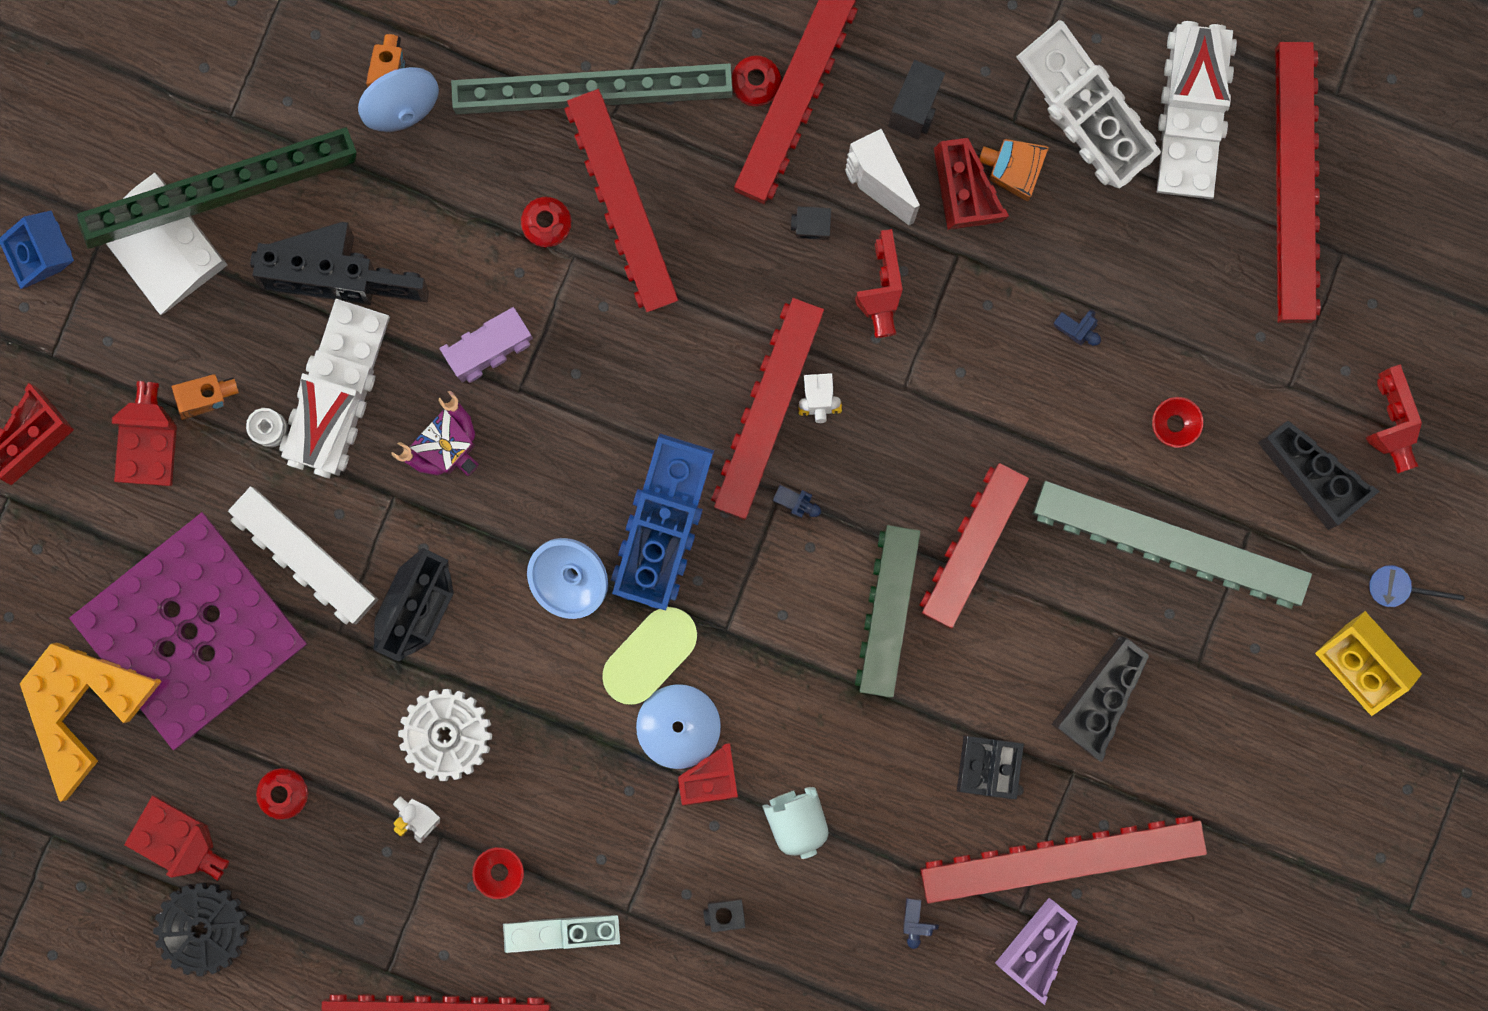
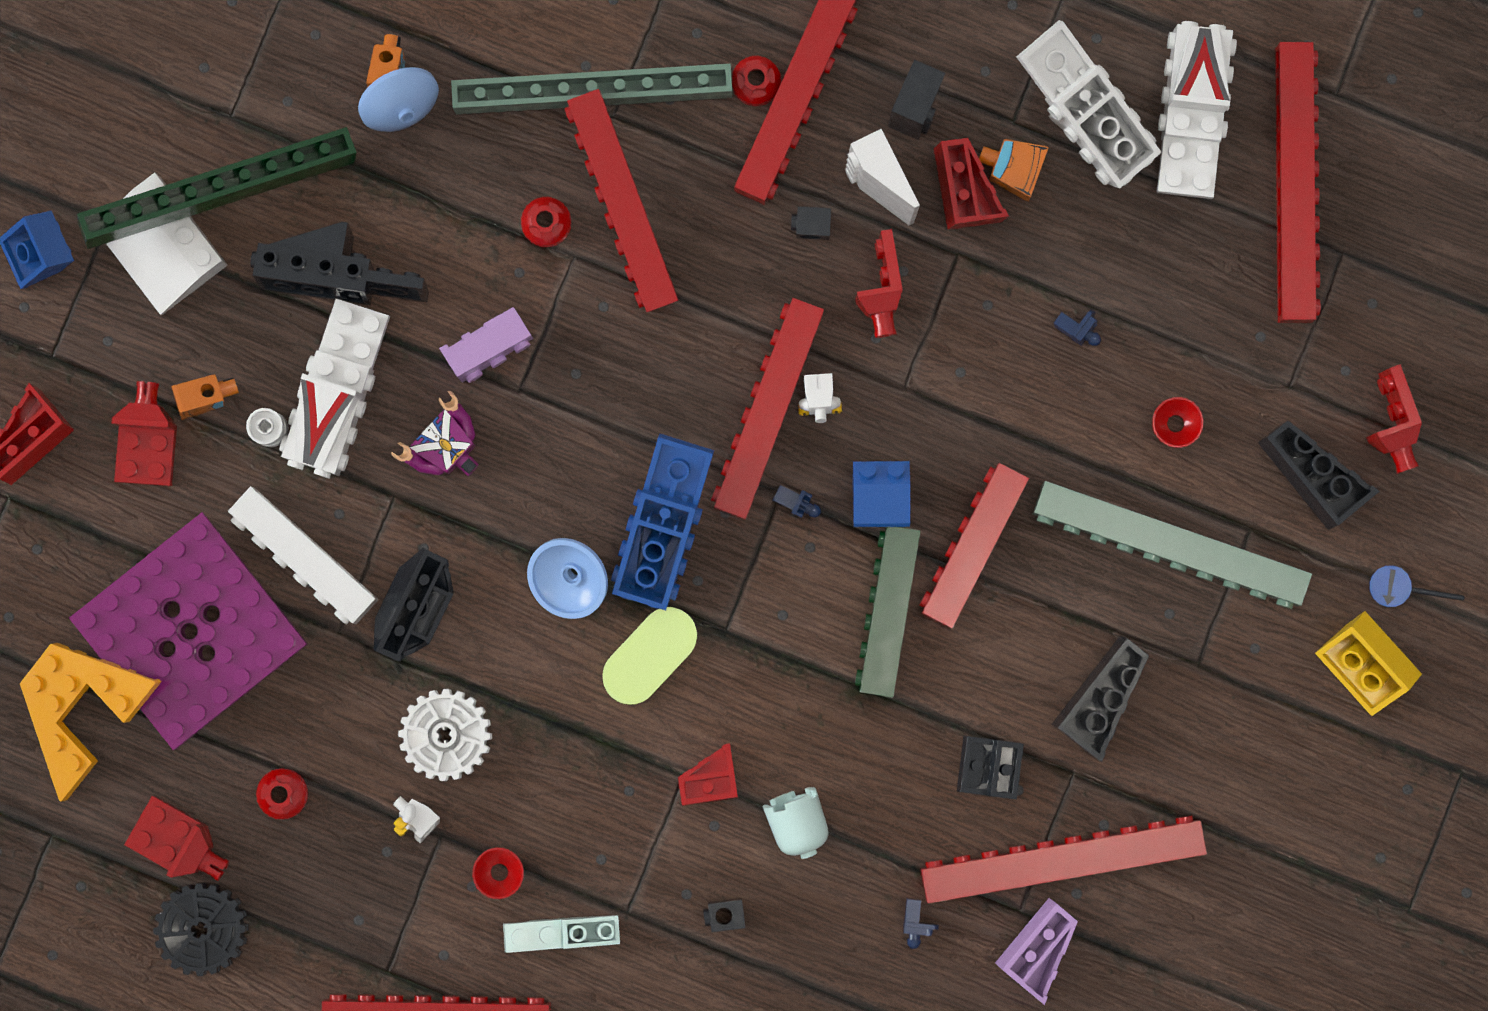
(699, 723): light blue dish -> none
(881, 494): none -> blue slope

